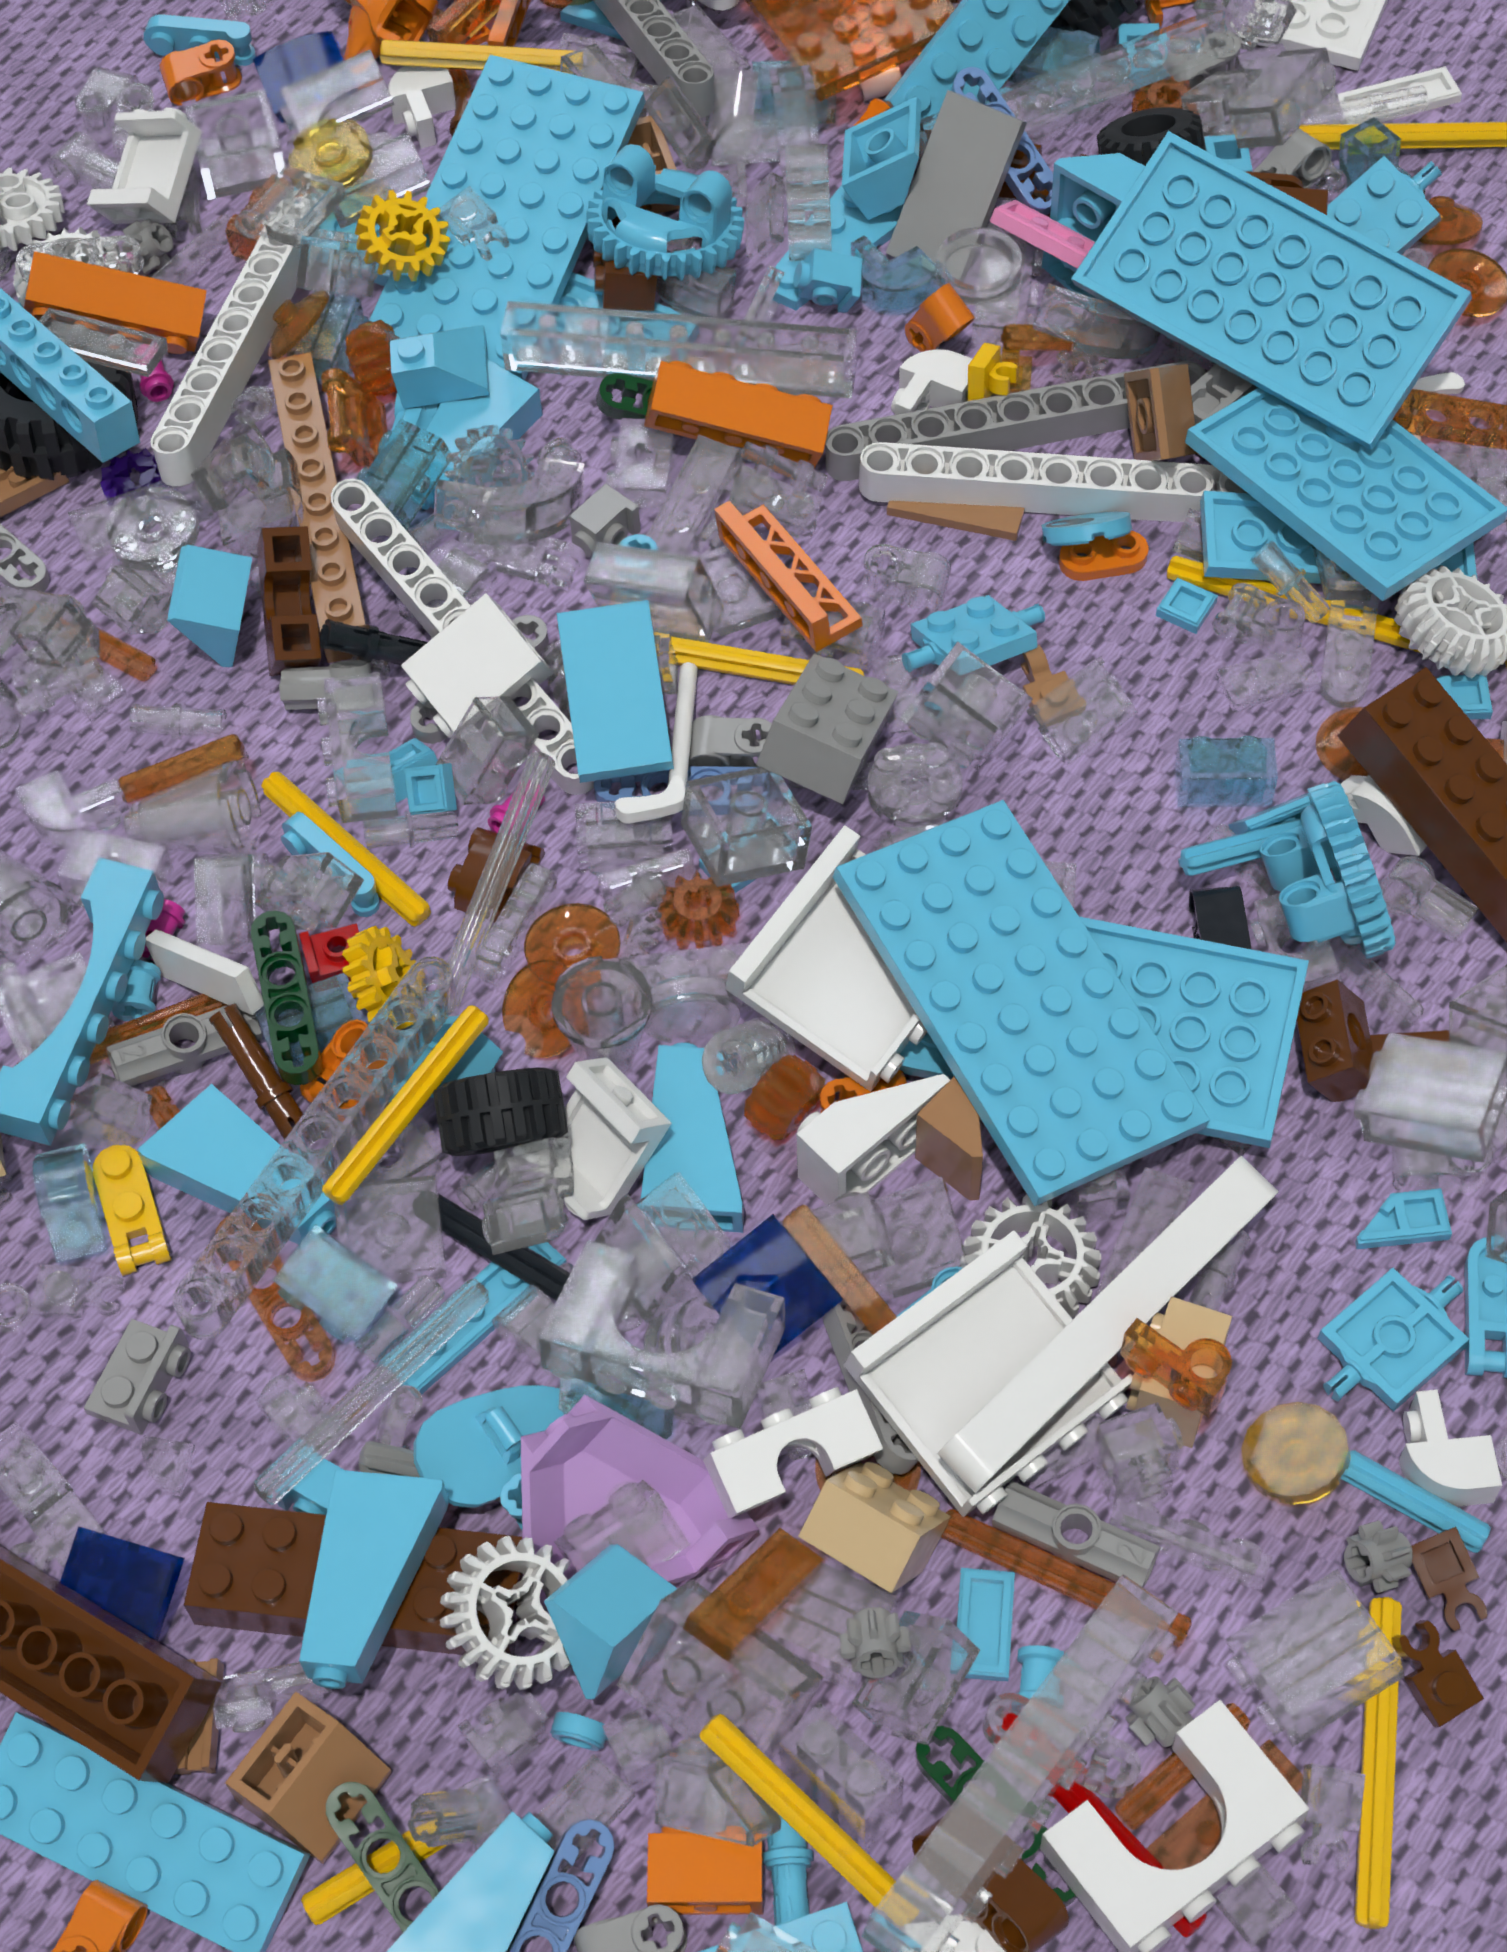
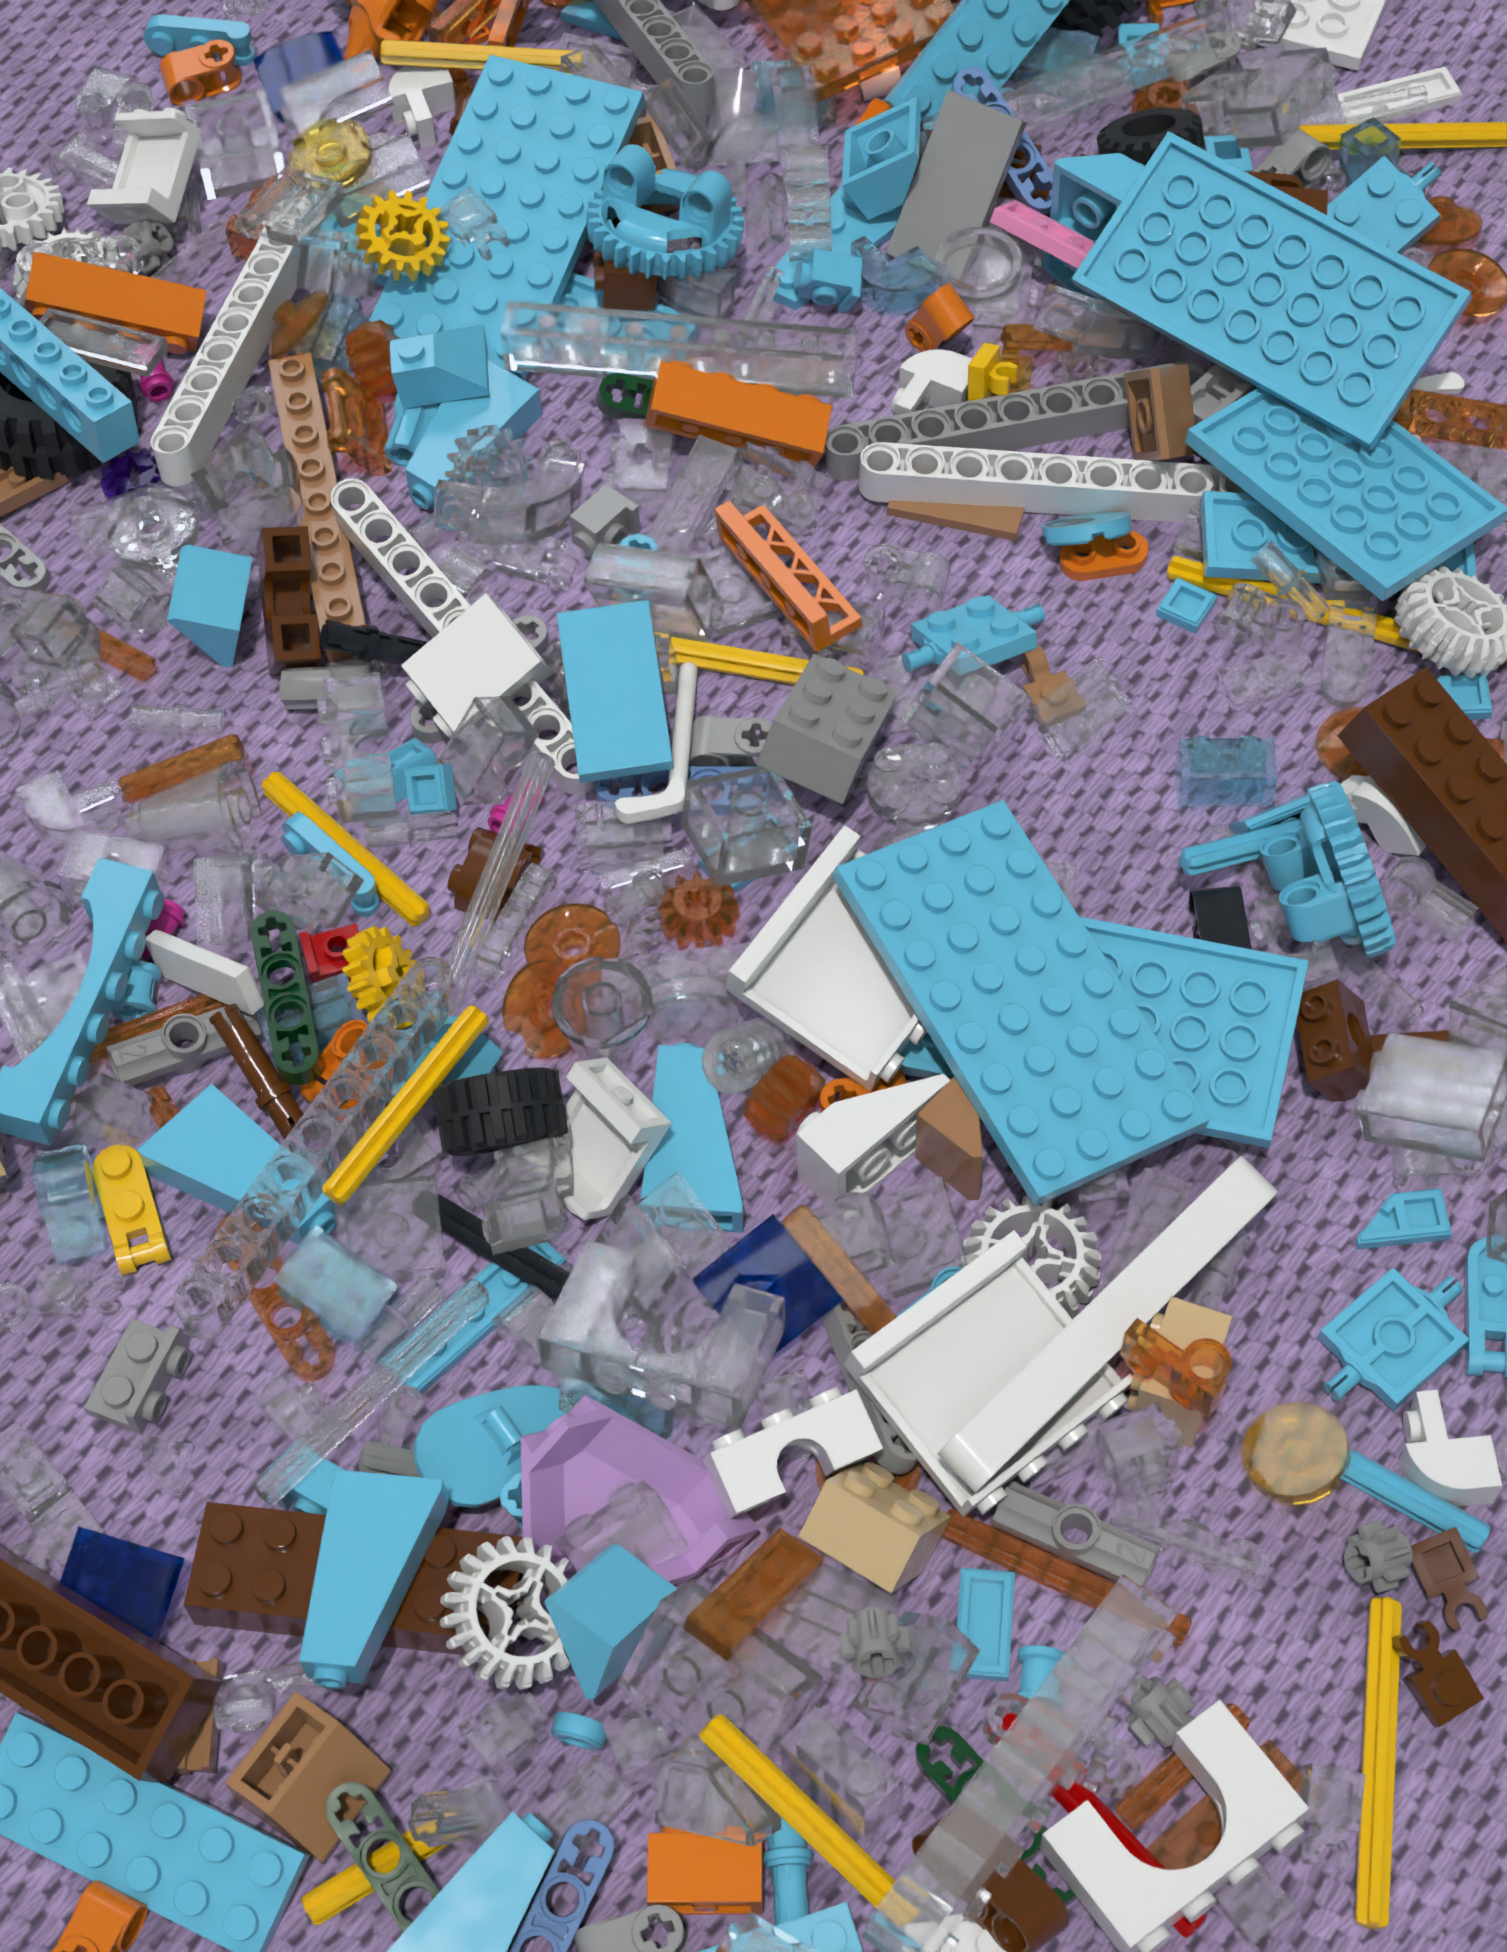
(406, 469): clear light blue brick -> none
(1313, 1659): clear brick -> none

